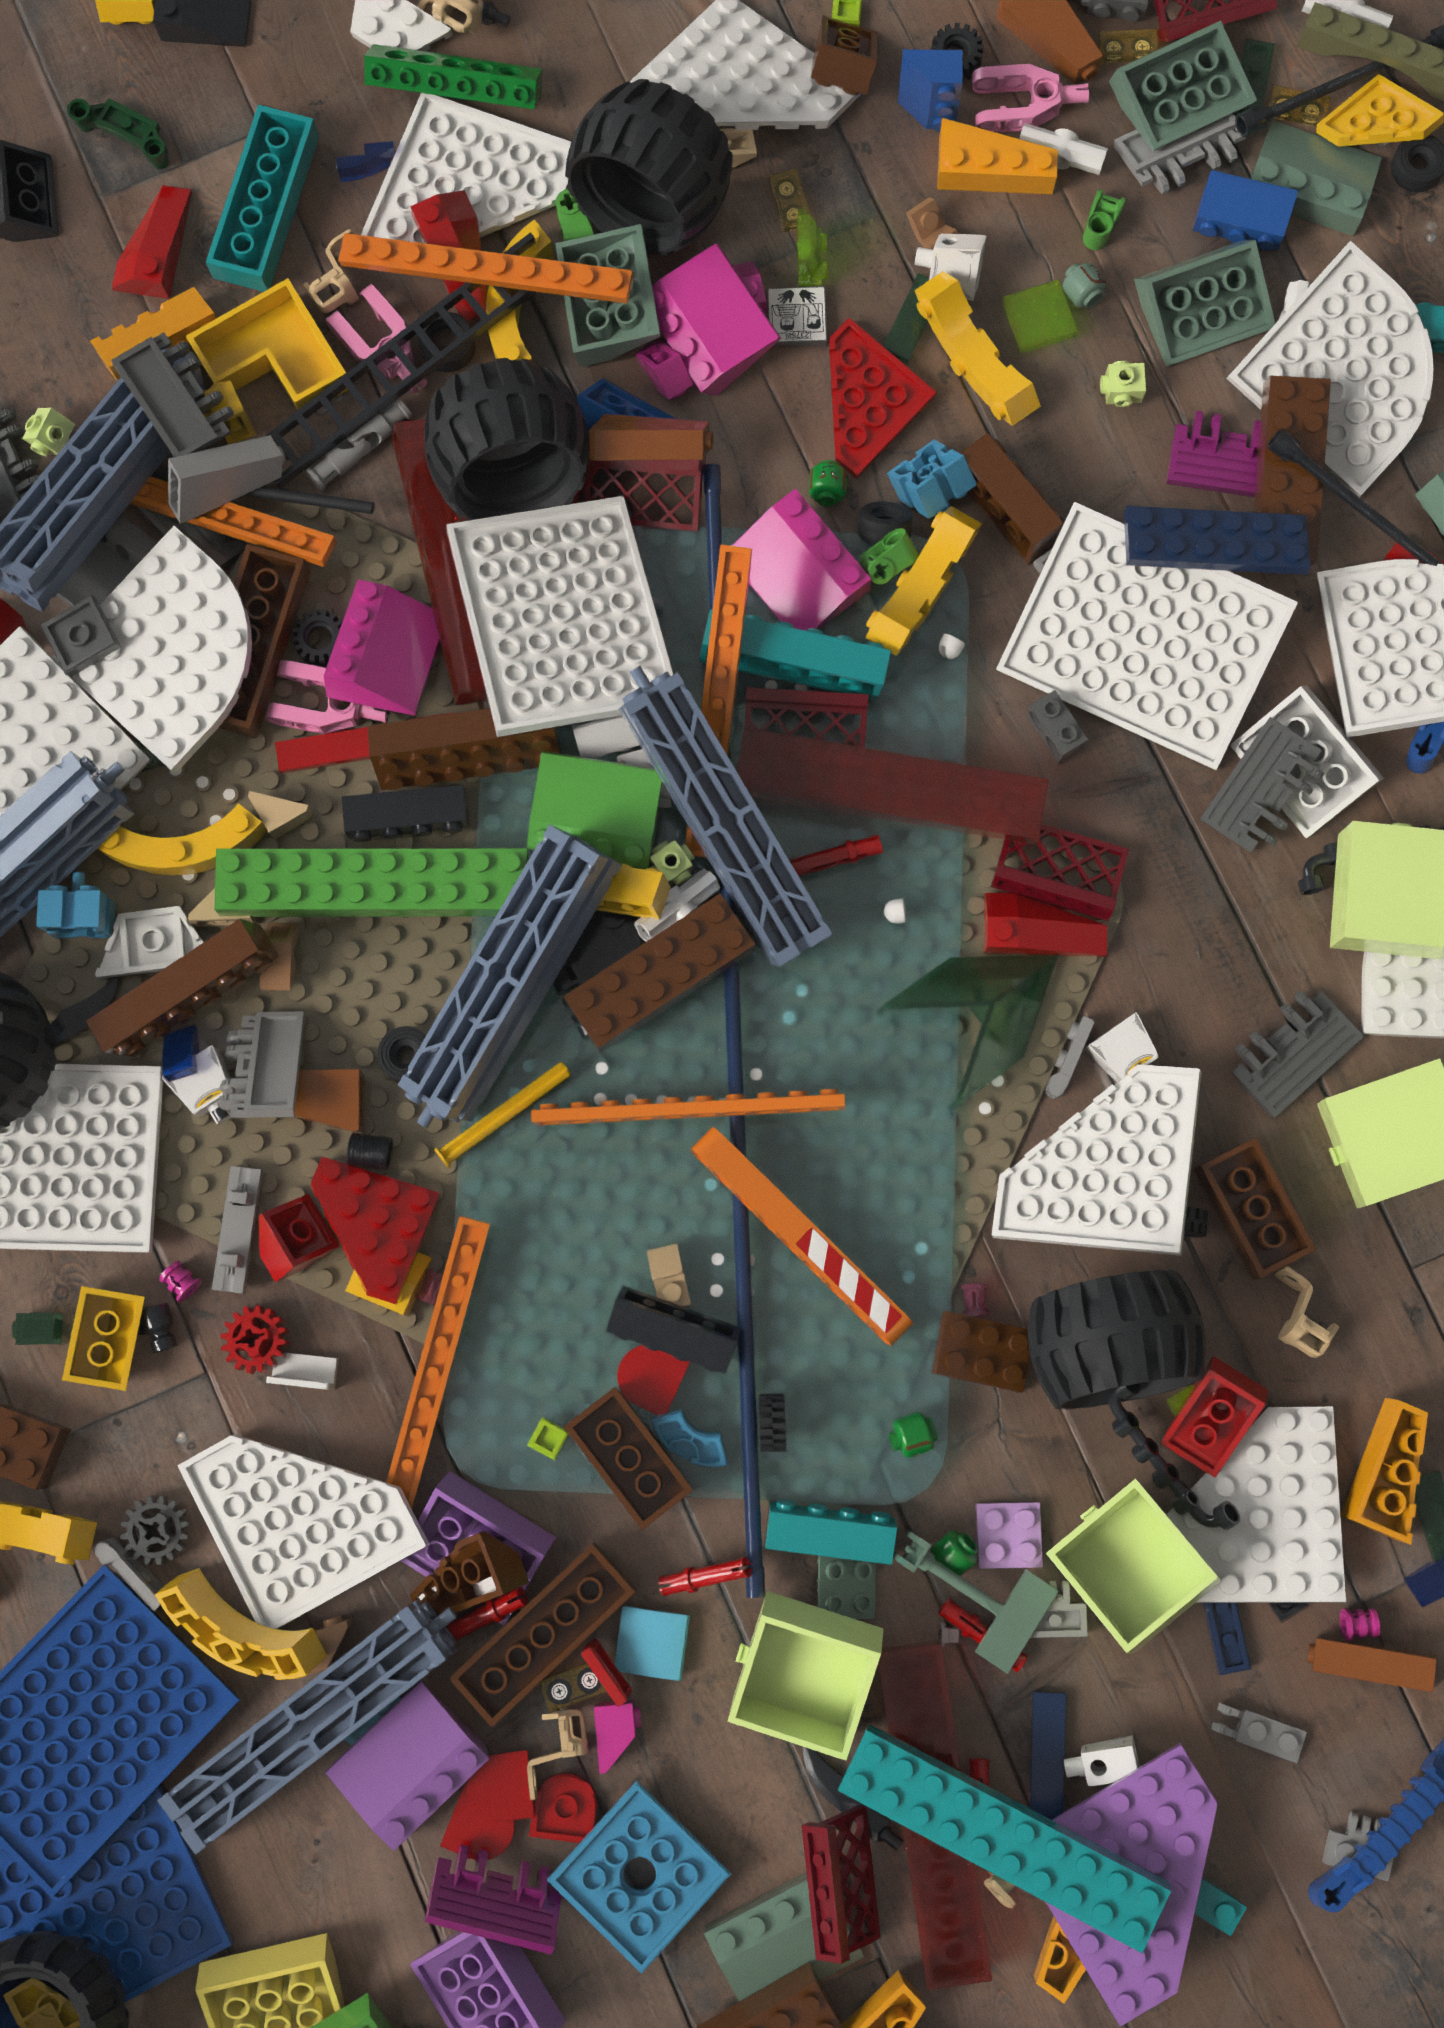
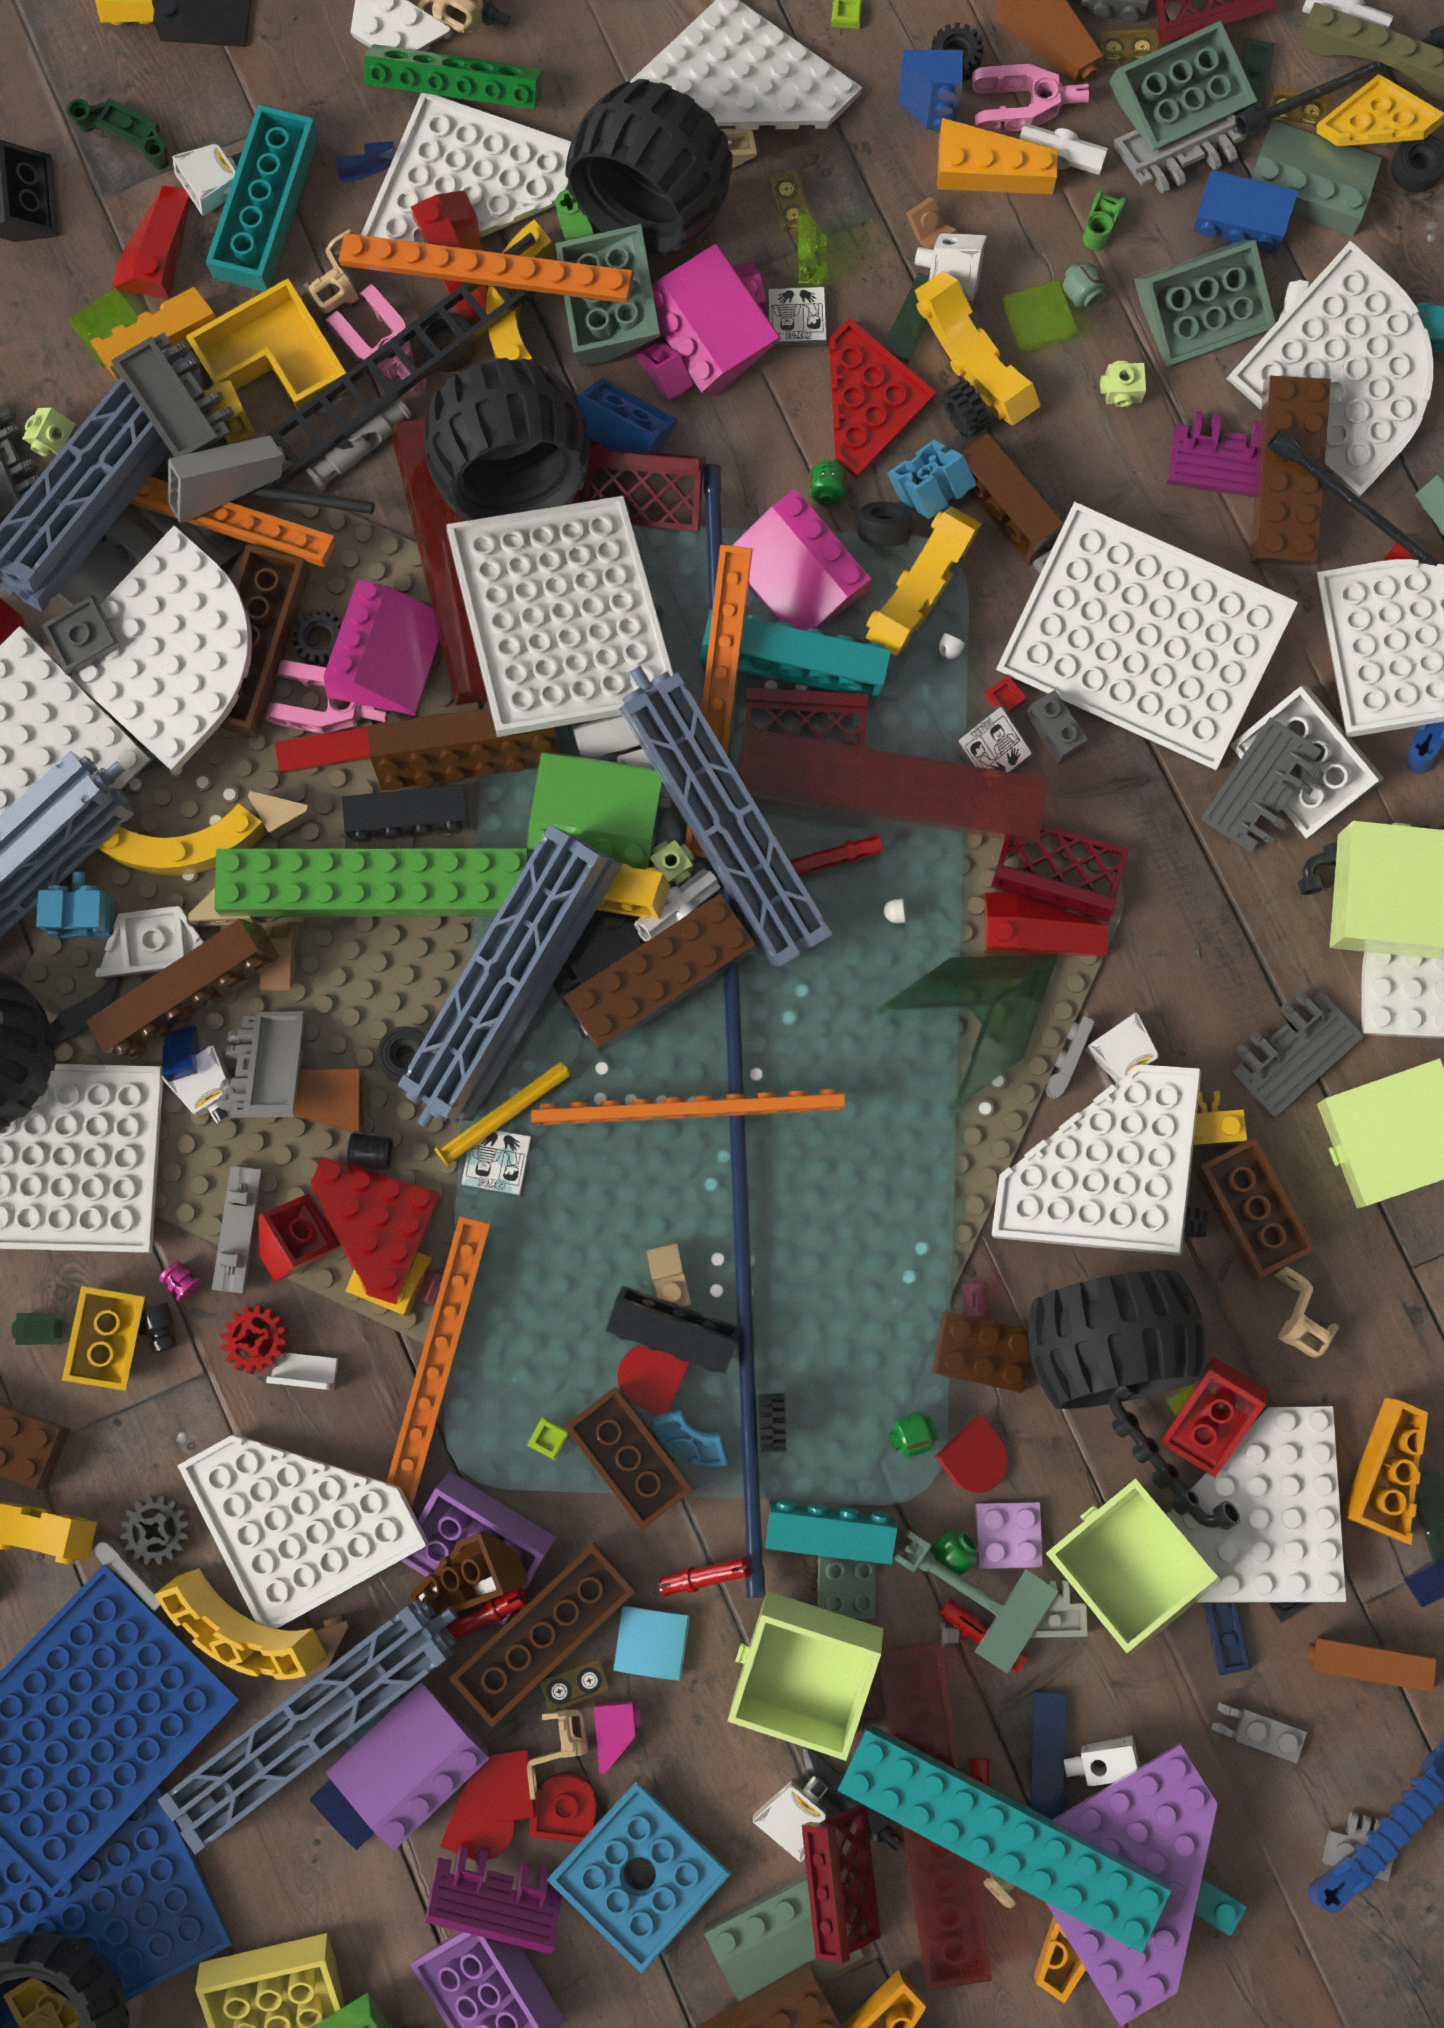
(101, 317): none -> clear neon green tile
(206, 175): none -> white torso
(341, 1815): none -> clear blue slope
(488, 1170): none -> tile
(606, 1672): red tile -> none
(649, 438): dark orange slope -> none
(788, 1810): none -> white torso
(801, 1236): orange beam -> none
(844, 56): reddish brown slope -> none
(890, 556): bright green piece -> none
(965, 409): none -> black tyre
(975, 1457): none -> red tile
(993, 742): none -> tile
(1006, 694): none -> red plate
(1216, 540): dark blue plate -> none
(1218, 1127): none -> yellow brick
(1359, 1623): dark pink bush -> none

